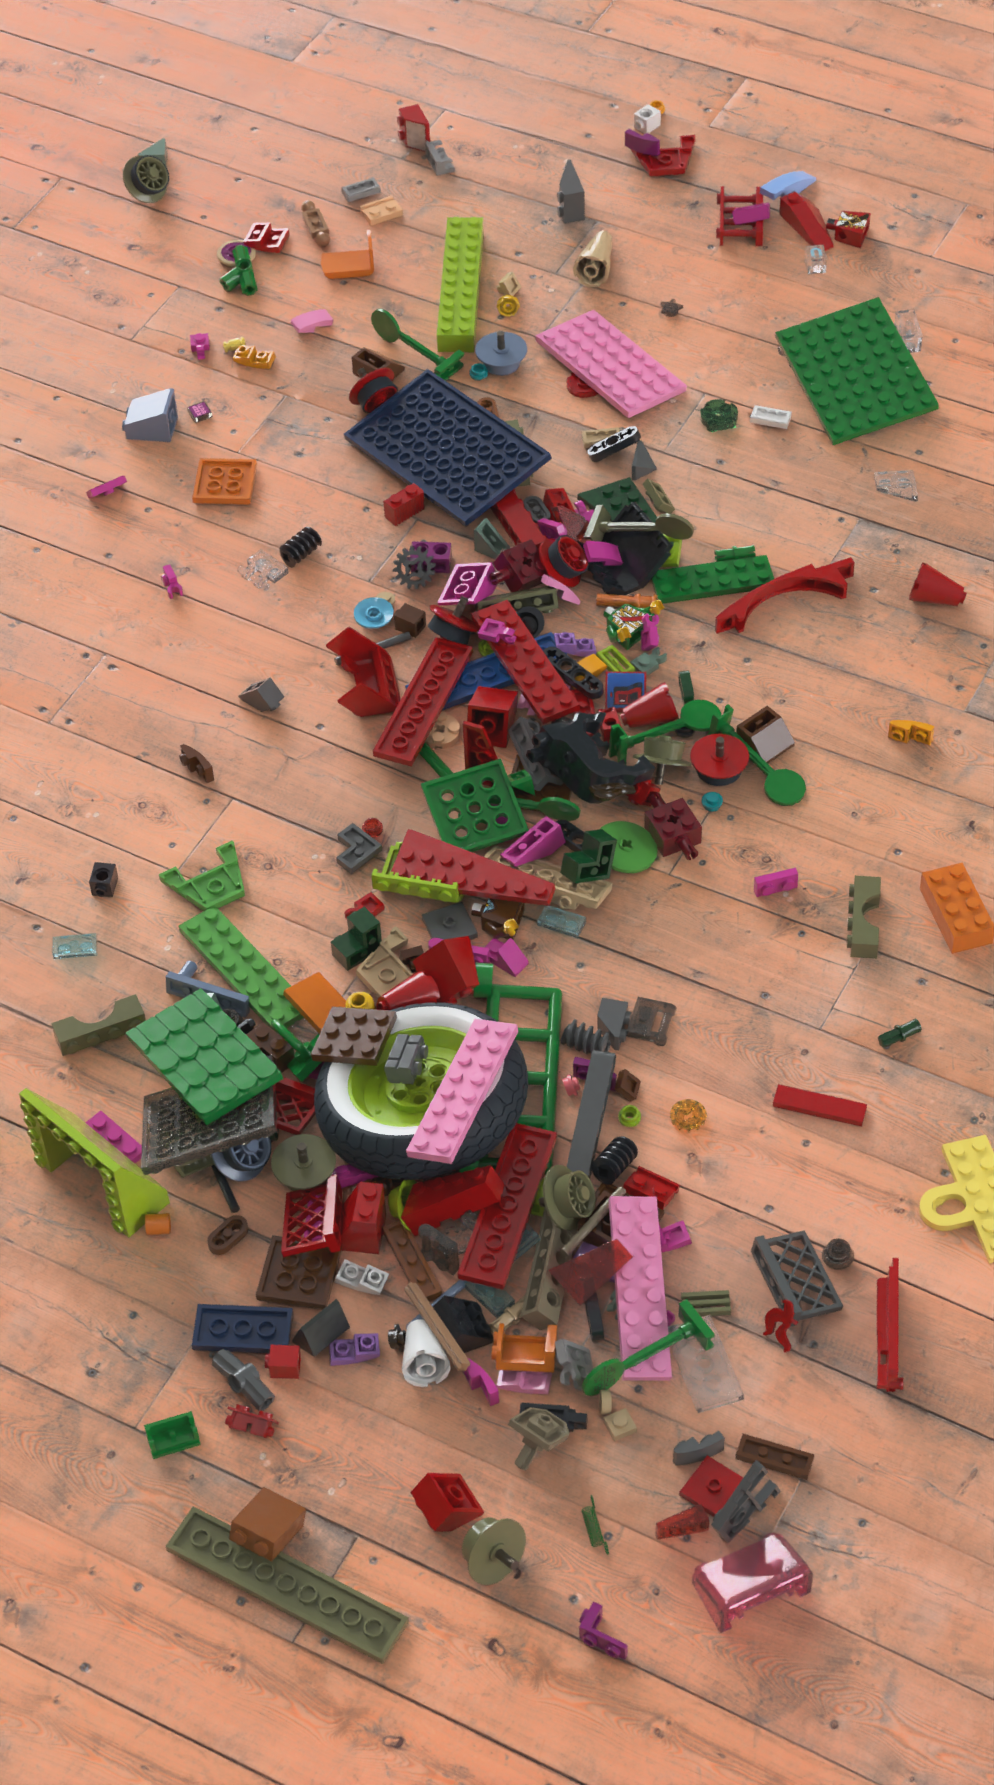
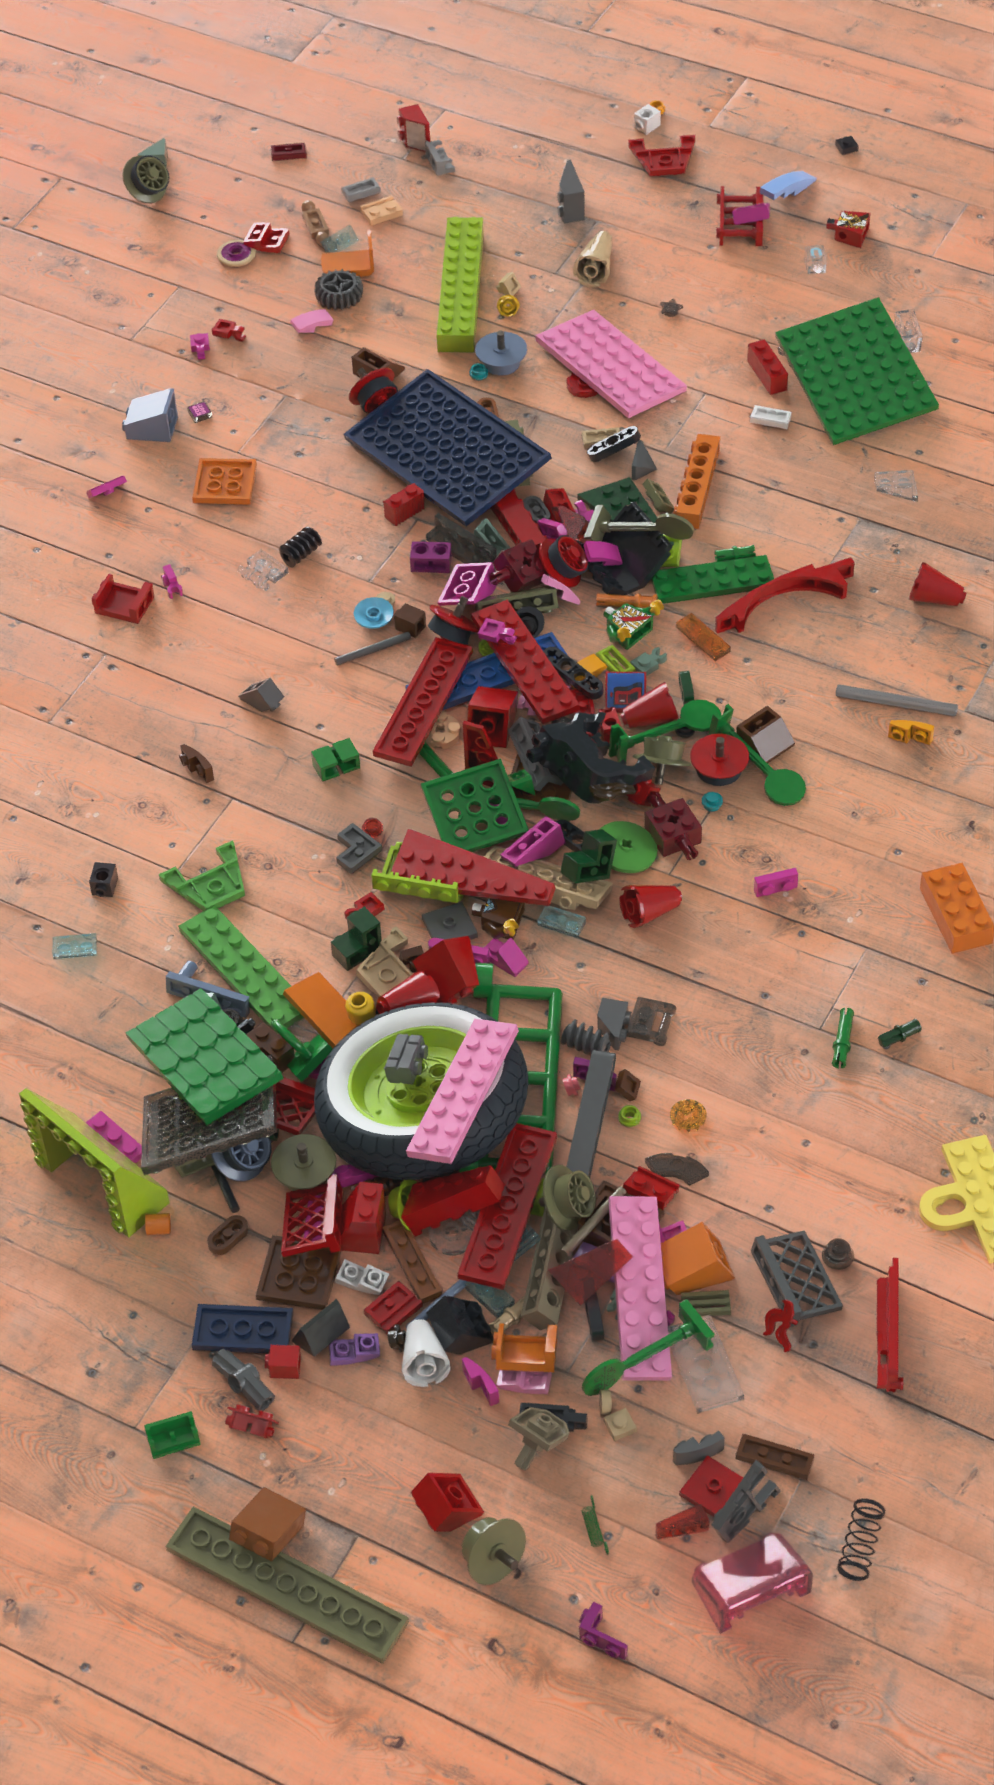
(76, 1035): olive arch -> none
(122, 601): none -> red panel
(227, 328): none -> red plate
(233, 344): light yellow piece -> none
(241, 274): green piece -> none
(250, 357): light orange slope -> none
(288, 151): none -> dark red tile
(338, 289): none -> dark grey gear
(340, 240): none -> clear light blue plate
(341, 753): none -> green piece
(354, 1036): plate -> none
(373, 672): red windscreen -> none
(389, 330): green piece -> none
(393, 1307): none -> red plate
(422, 573): dark grey gear -> none
(437, 1326): medium nougat axle -> none
(444, 1251): clear smoke plate -> none
(461, 546): none -> clear smoke fence
(575, 1361): light grey plate -> none
(579, 647): medium lavender slope -> none
(614, 1160): black piece -> none
(644, 144): magenta slope -> none
(647, 902): none -> red cone
(649, 634): dark pink plate -> none
(677, 1166): none -> clear smoke tile
(694, 1260): none -> orange slope
(698, 478): none -> orange brick
(703, 637): none -> clear orange plate
(726, 420): clear green plate -> none
(767, 367): none -> red brick
(805, 219): red wedge -> none
(819, 1105): red tile -> none
(841, 1045): none -> green pin
(846, 145): none -> black plate
(864, 936): olive arch -> none
(872, 1516): none -> black piece
(896, 700): none -> light grey axle

